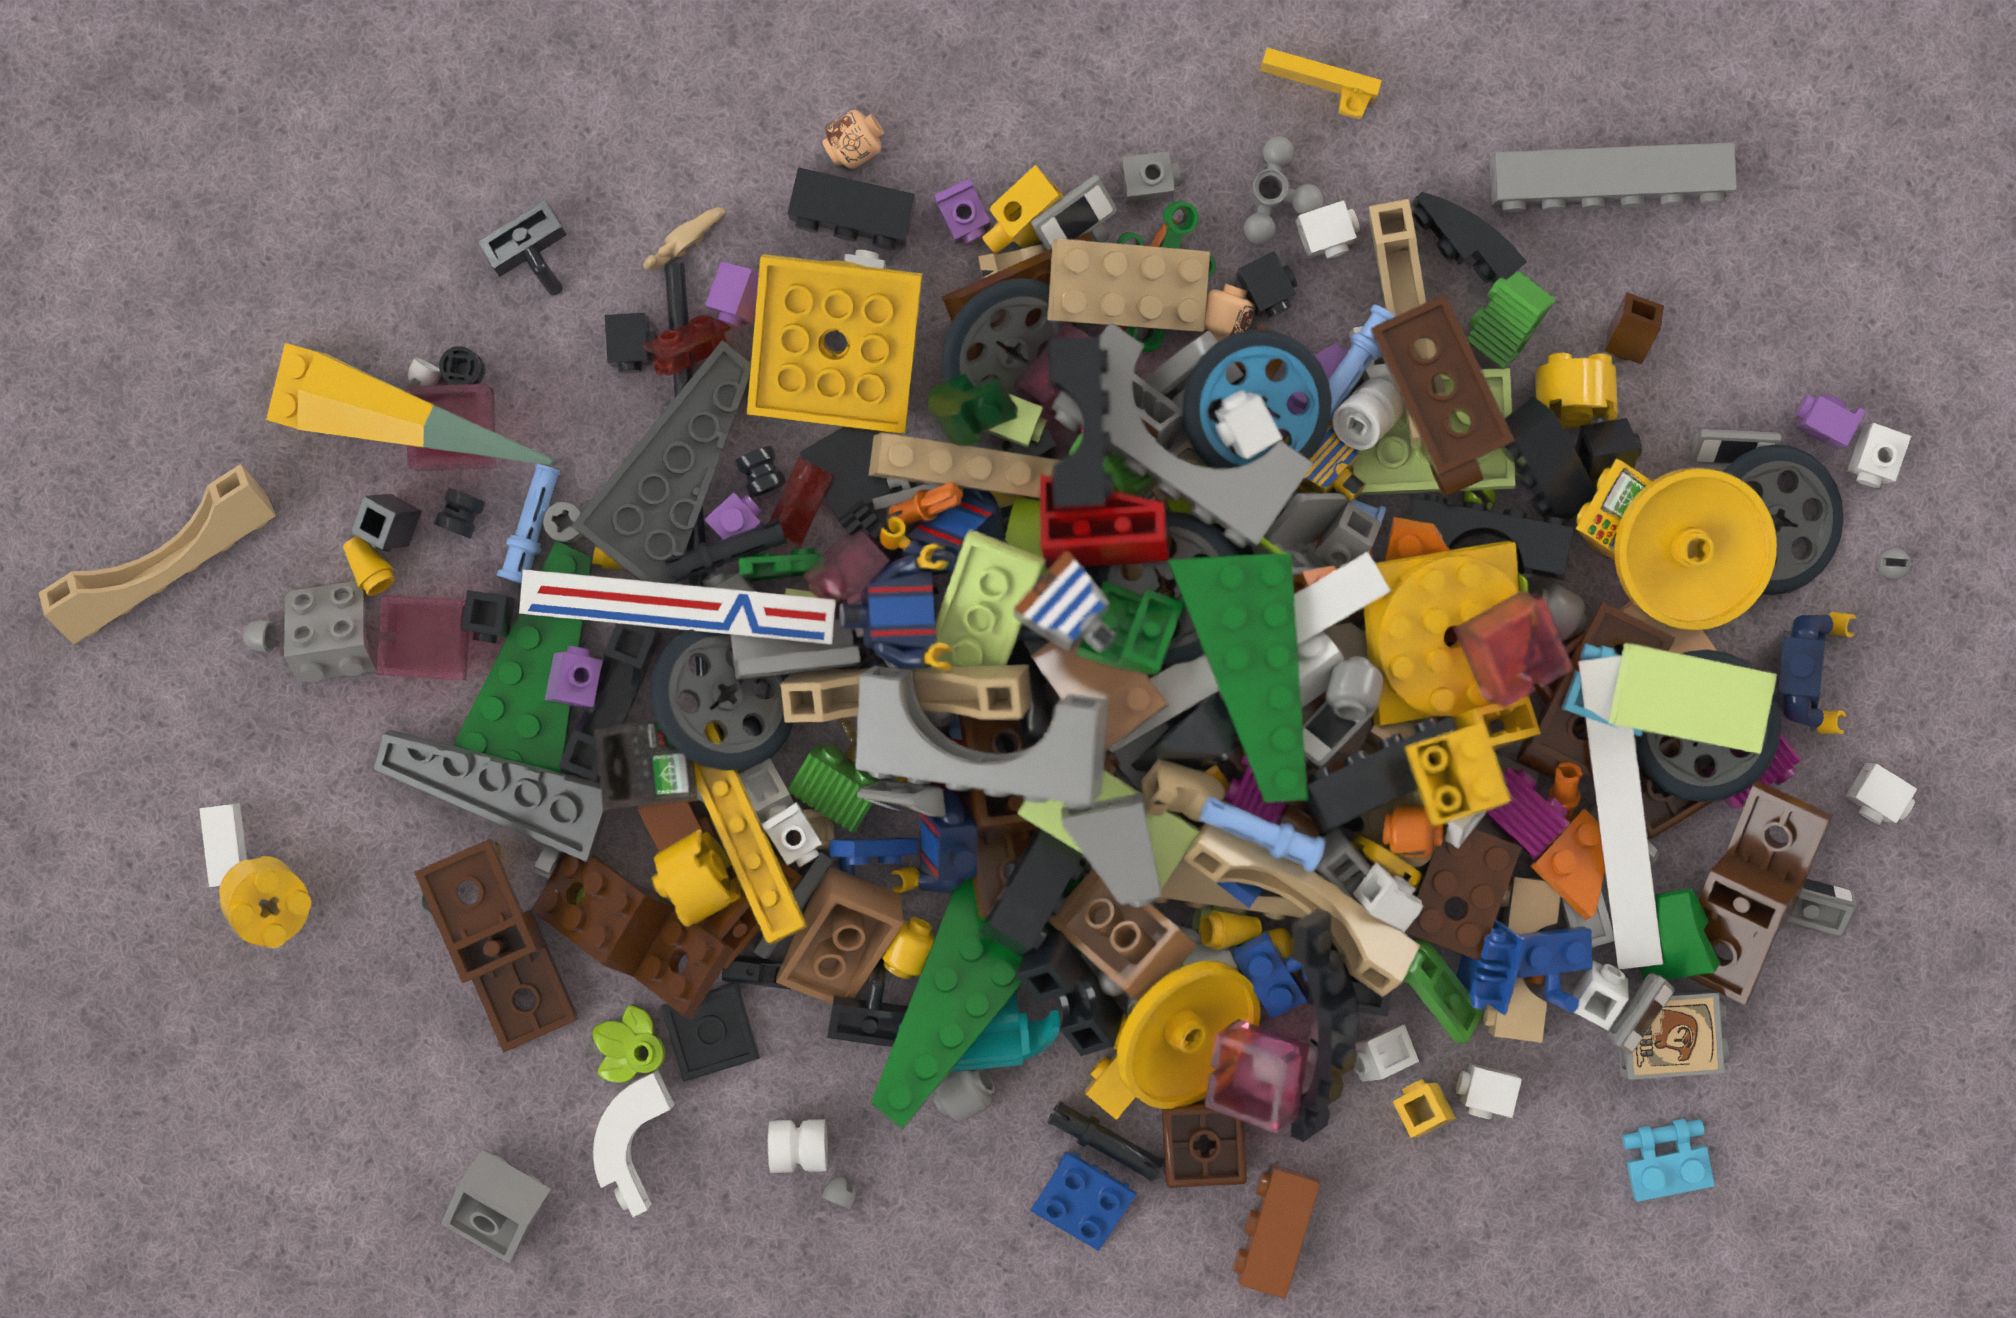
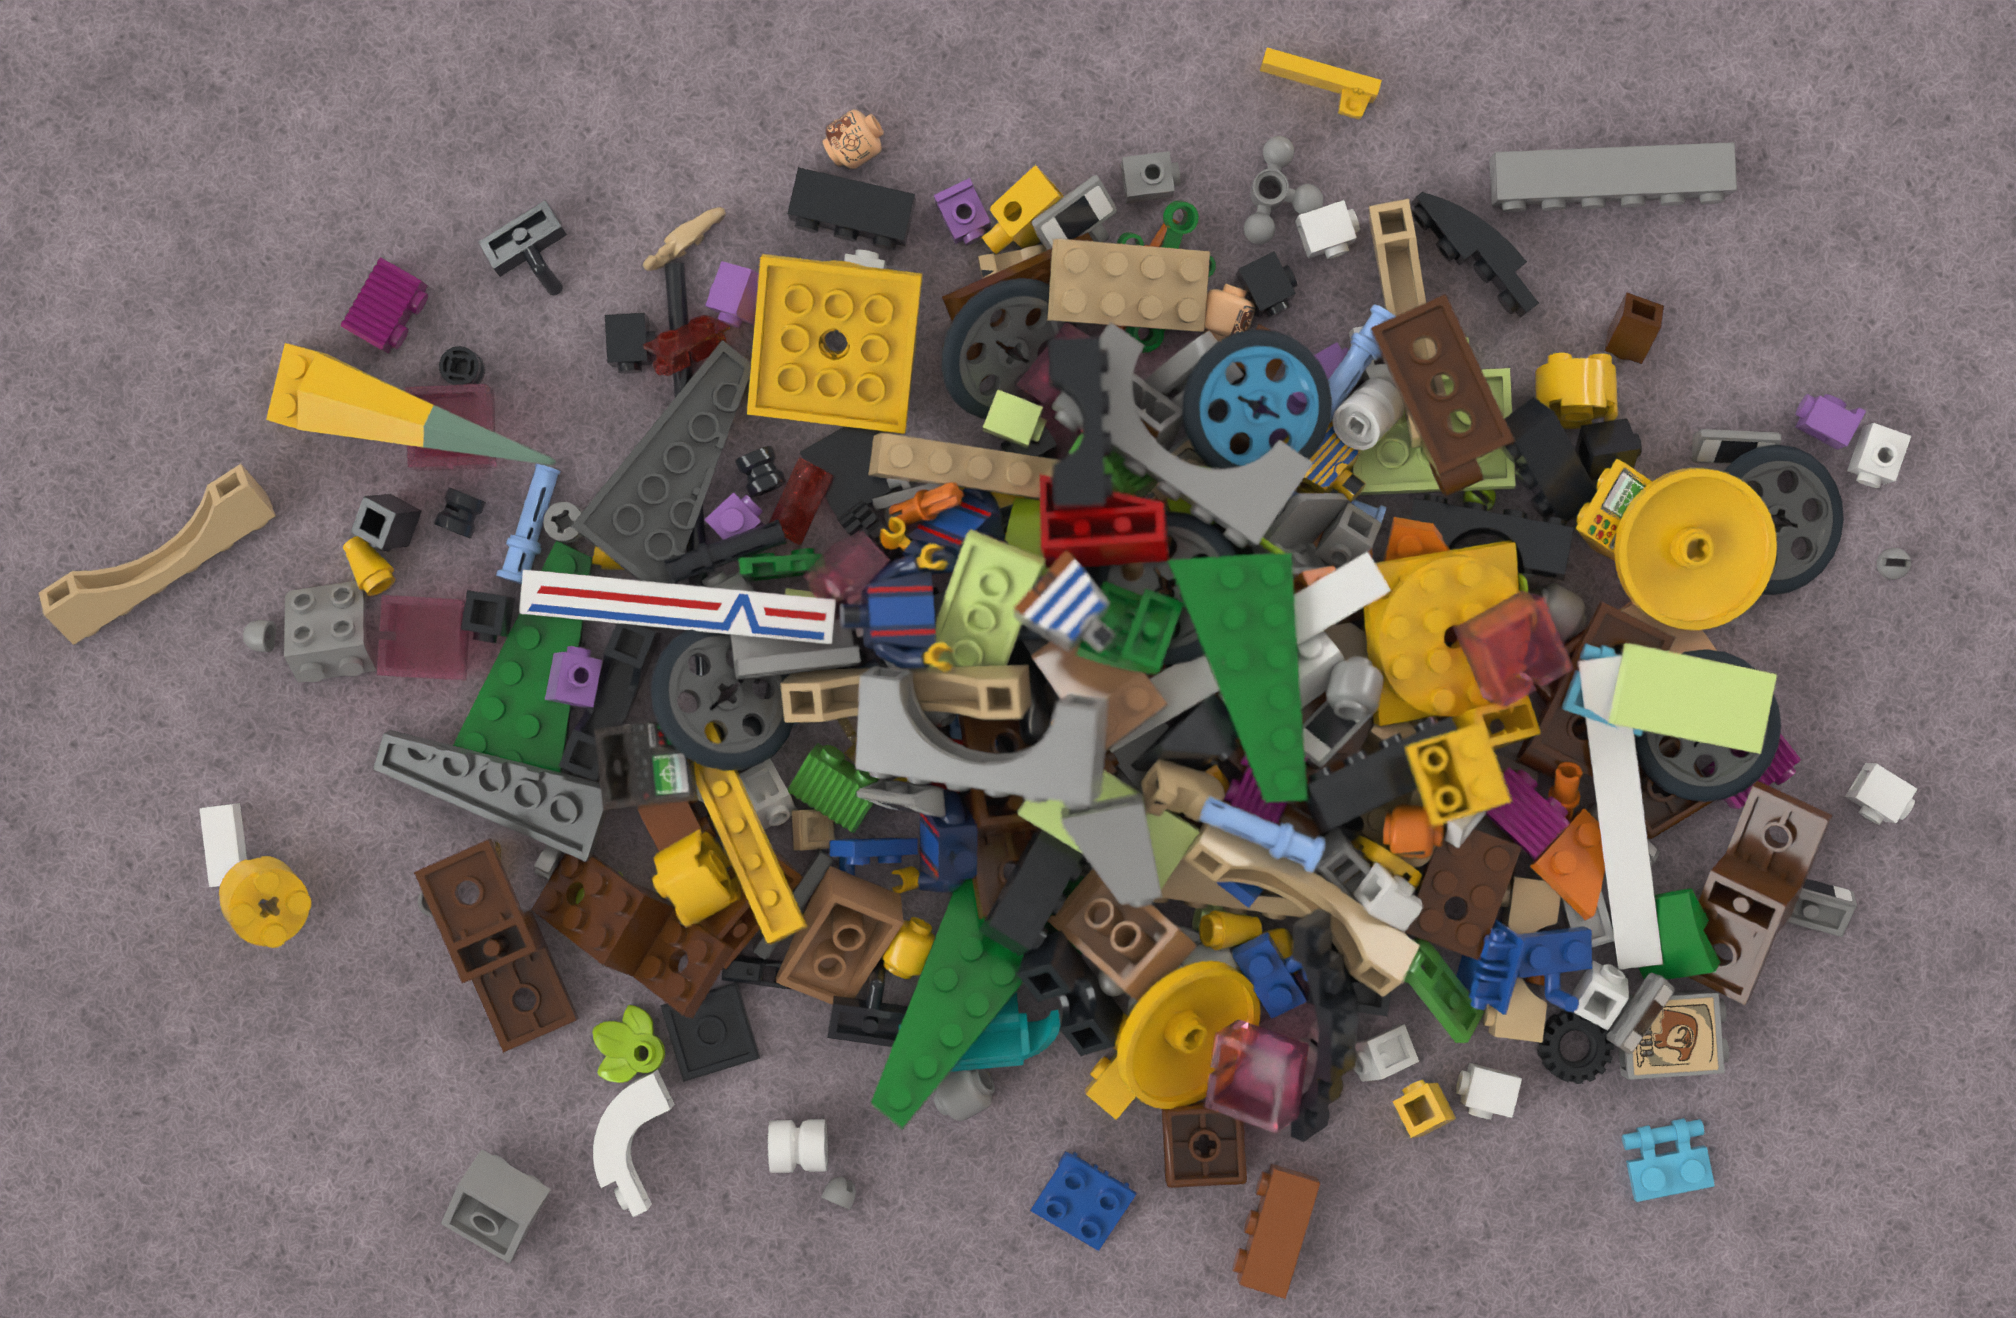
(385, 306): none -> magenta brick
(423, 371): white hinge -> none
(793, 819): white brick -> none
(969, 410): dark green brick -> none
(1104, 1140): black pin -> none
(1246, 424): white brick -> none
(1509, 319): bright green brick -> none
(1574, 1070): none -> black tyre
(1803, 667): dark blue torso -> none

